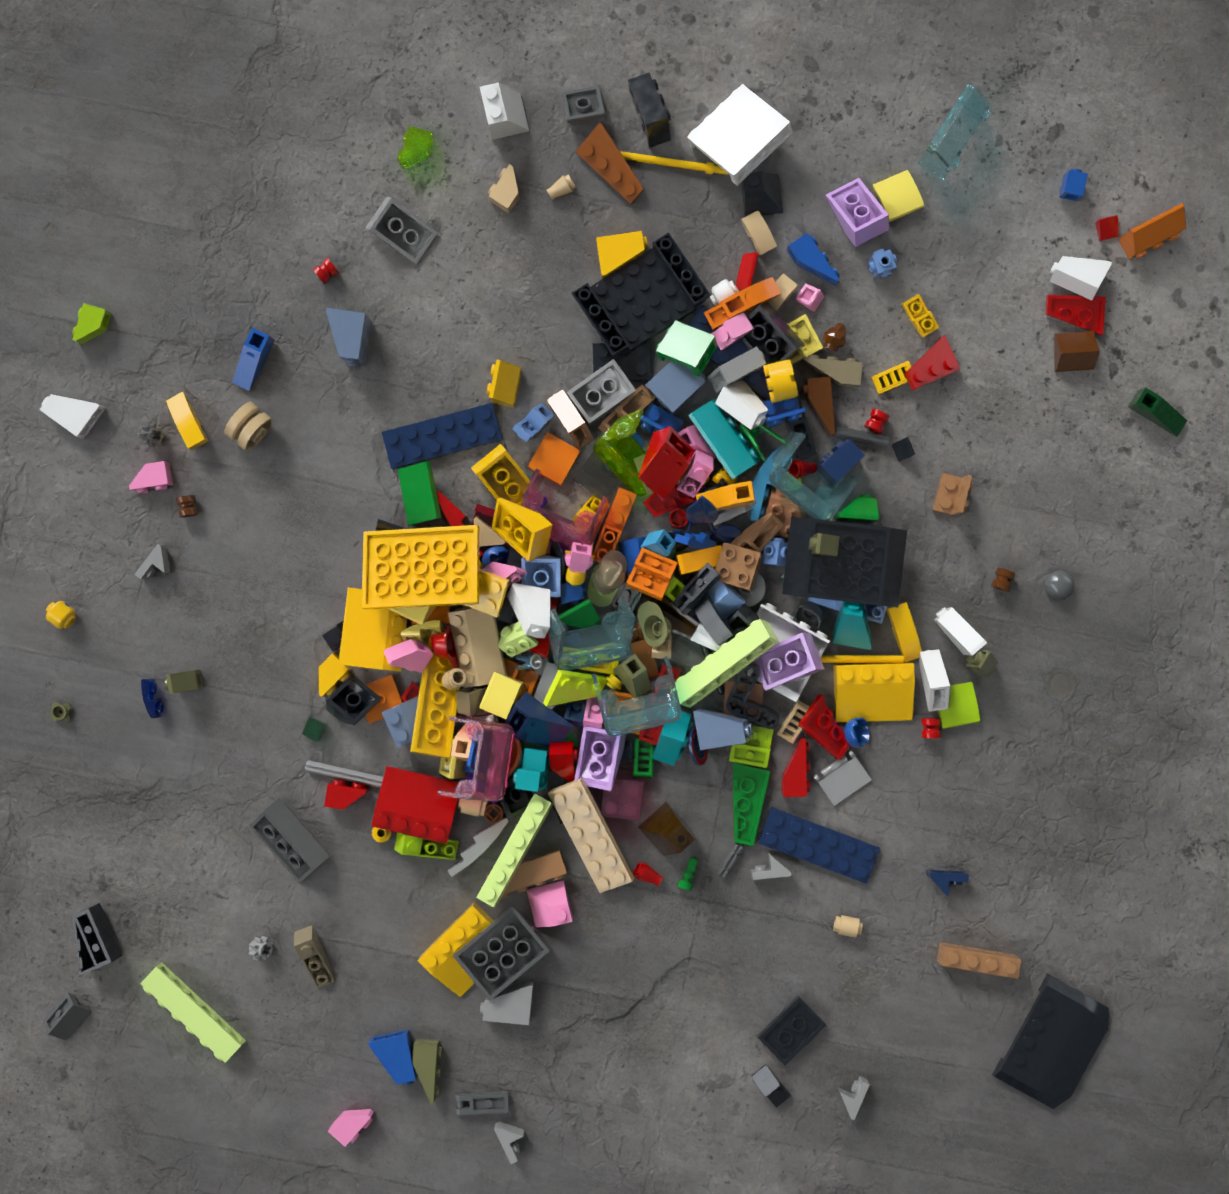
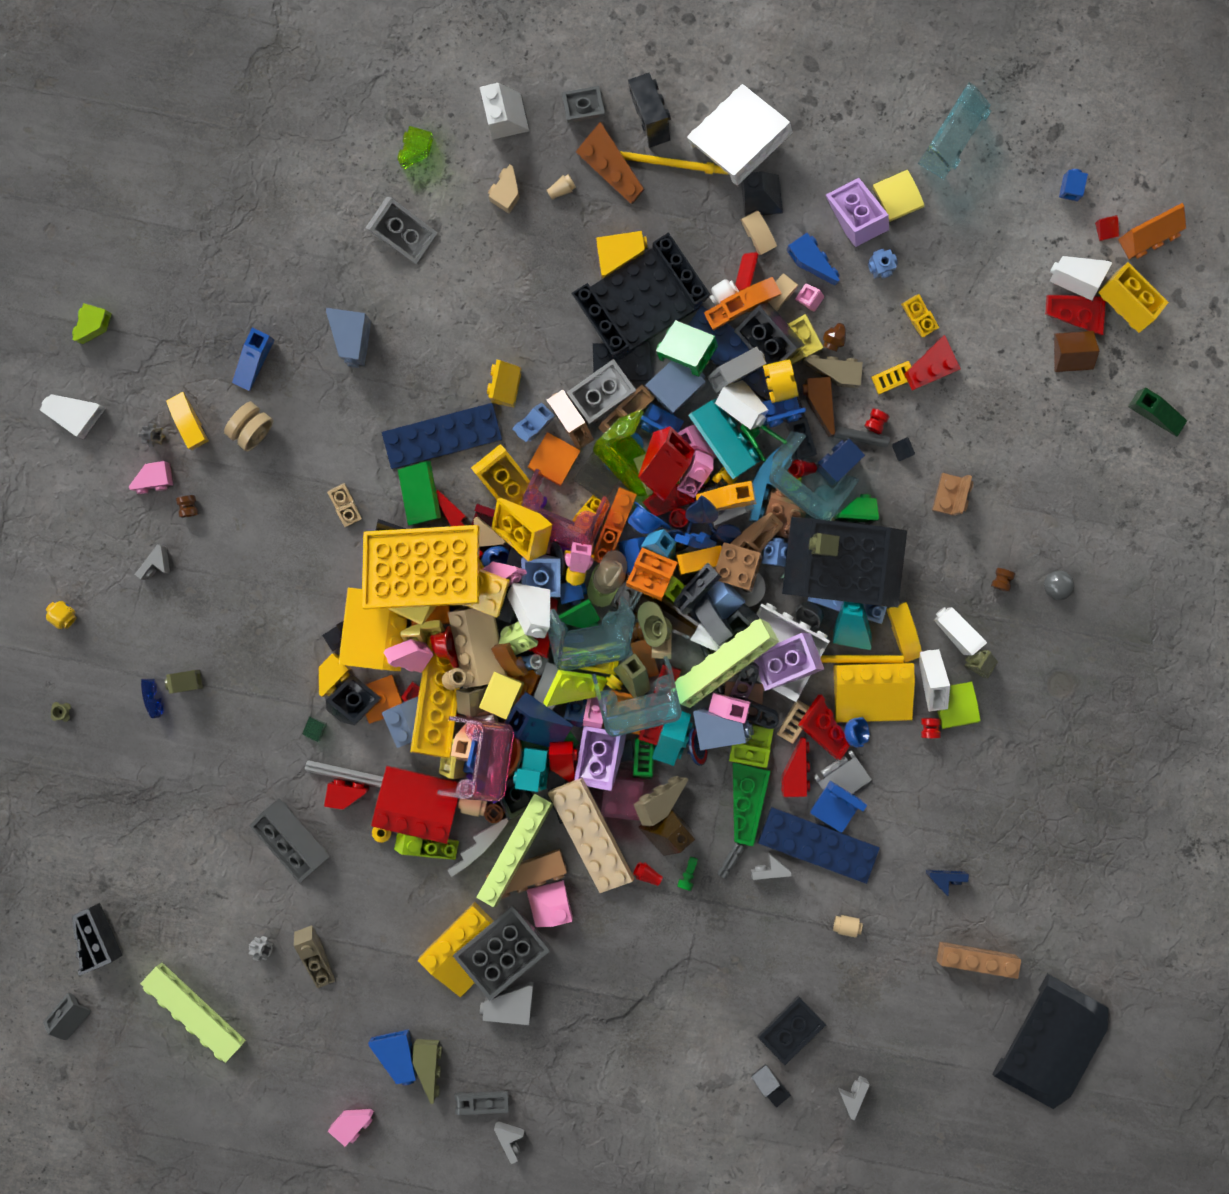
(326, 270): red wheel -> none
(344, 505): none -> tan slope
(508, 661): none -> dark orange slope
(644, 521): none -> blue piece
(658, 804): none -> dark tan slope
(729, 707): none -> bright pink slope
(732, 330): bright pink slope -> none
(836, 806): none -> blue bracket
(1133, 297): none -> yellow brick

